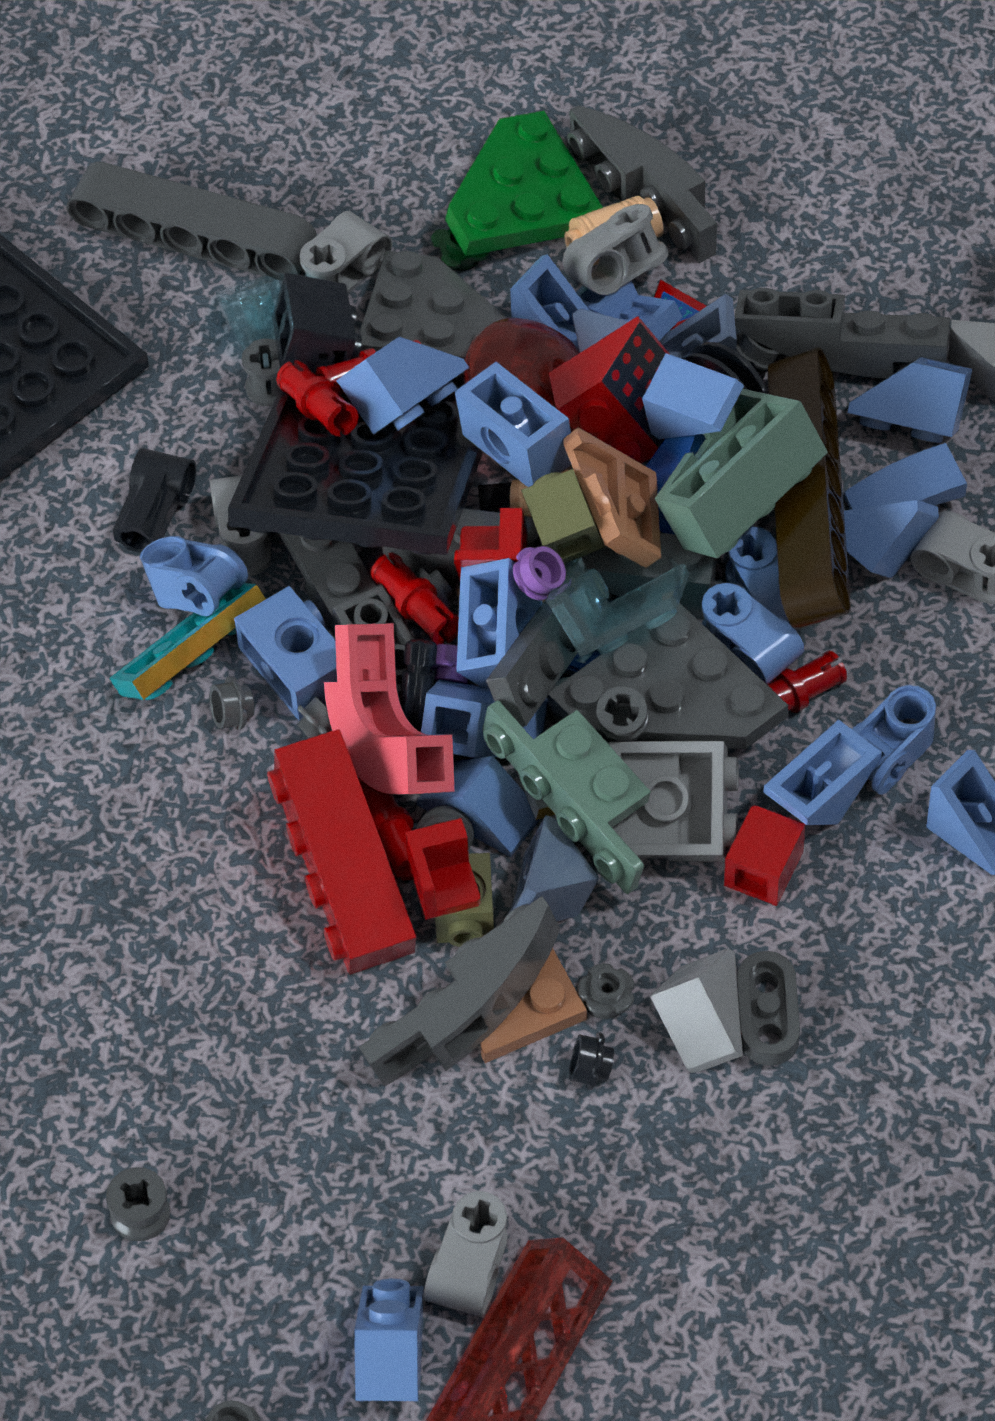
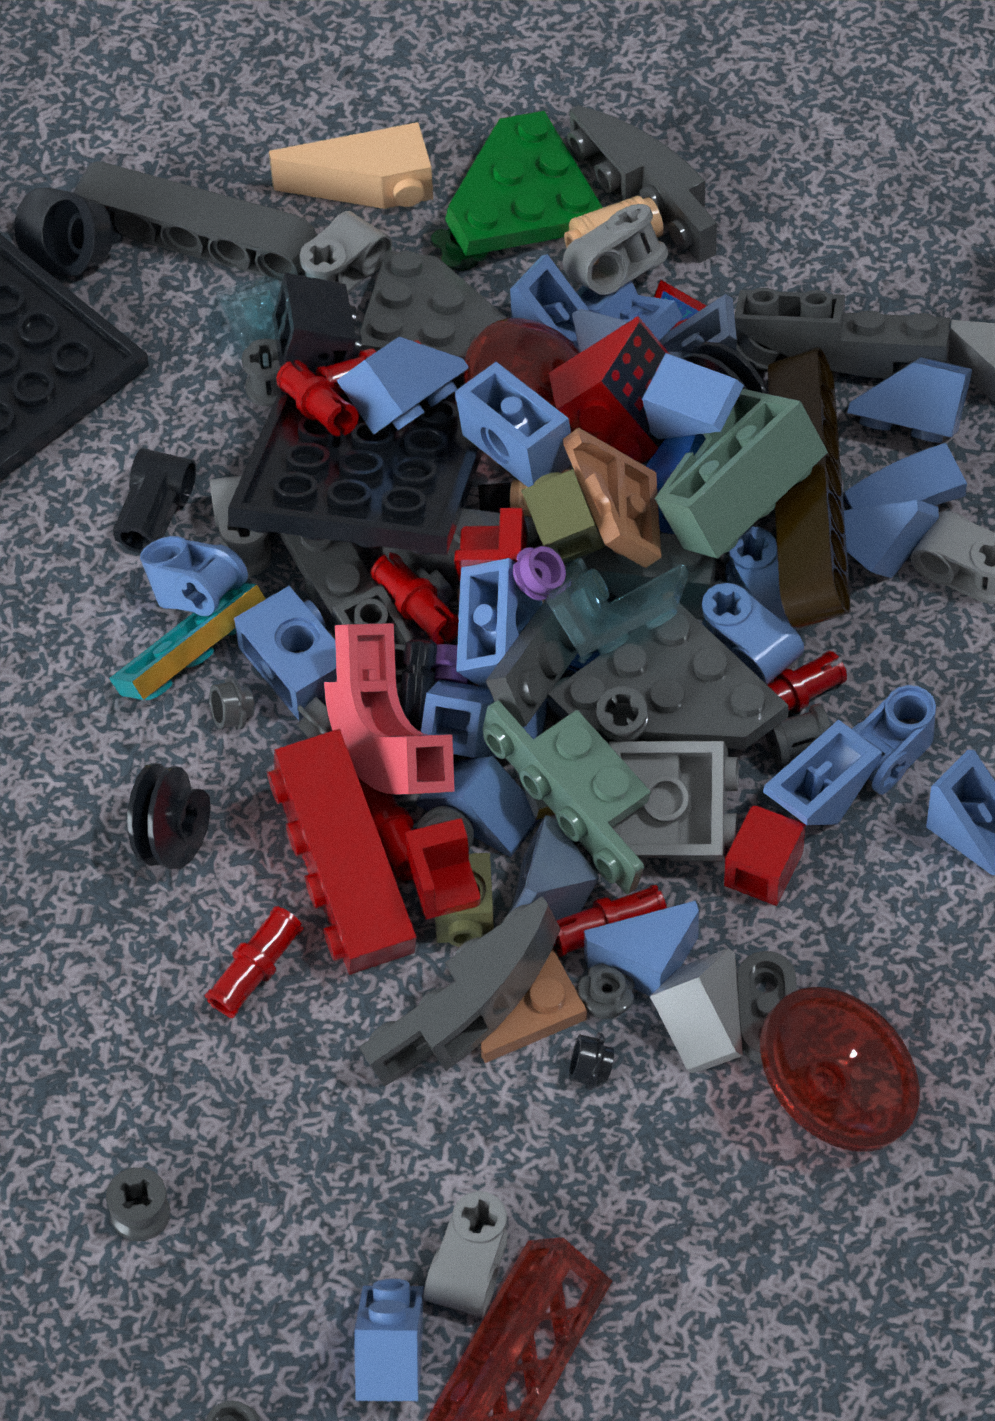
(63, 231): none -> black piece
(166, 817): none -> black piece
(254, 962): none -> red pin
(363, 169): none -> light nougat slope
(605, 912): none -> red pin
(646, 945): none -> medium blue slope
(796, 734): none -> dark grey bush
(839, 1069): none -> clear red dish

